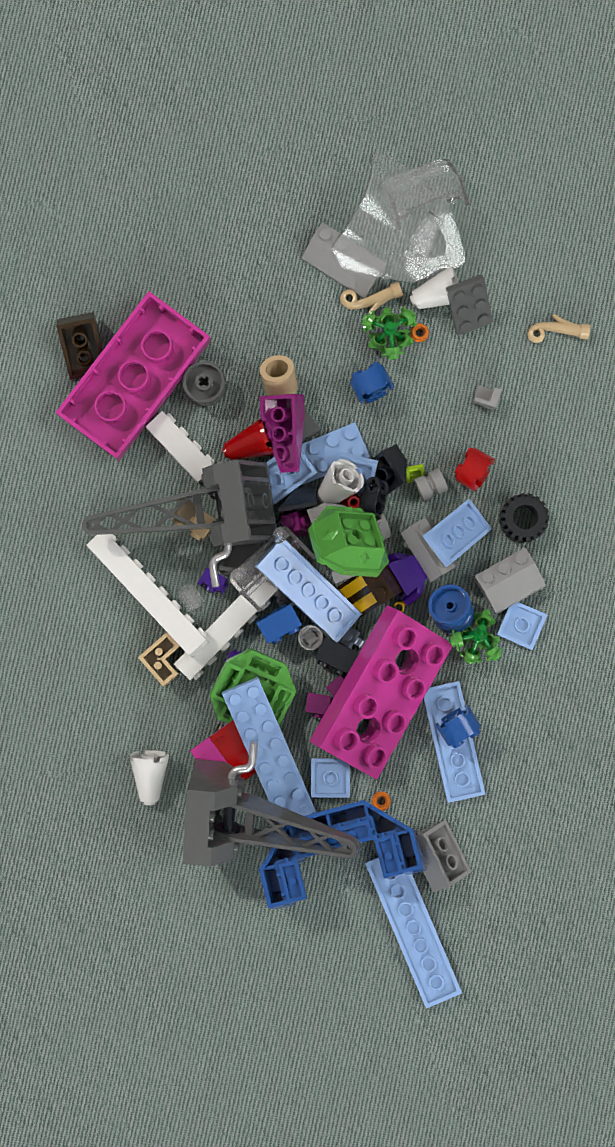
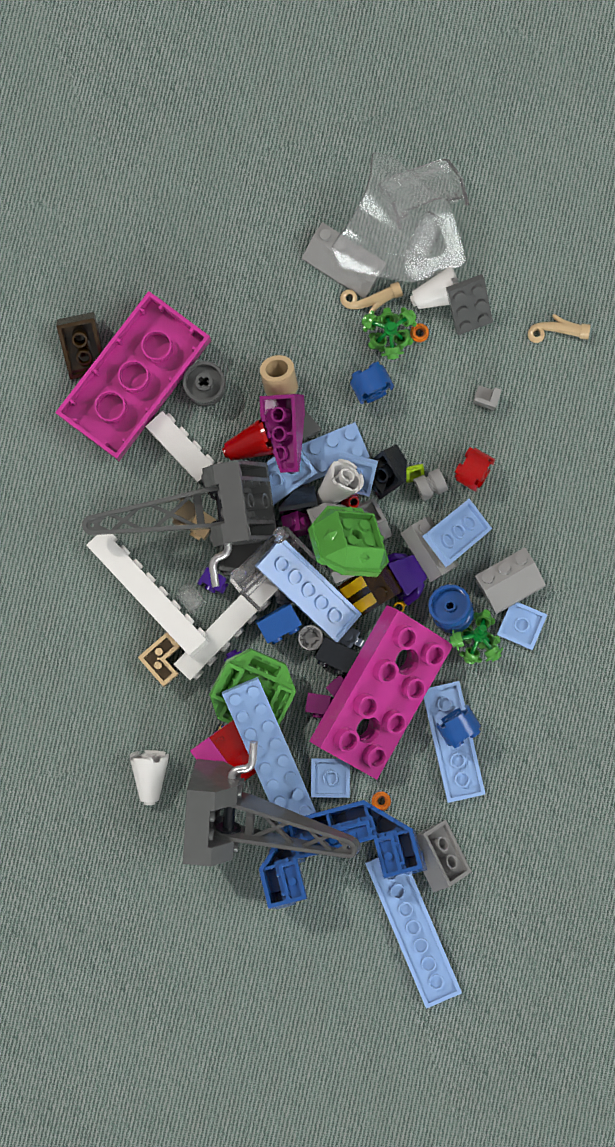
(374, 498): black piece -> none
(537, 508): black tyre -> none

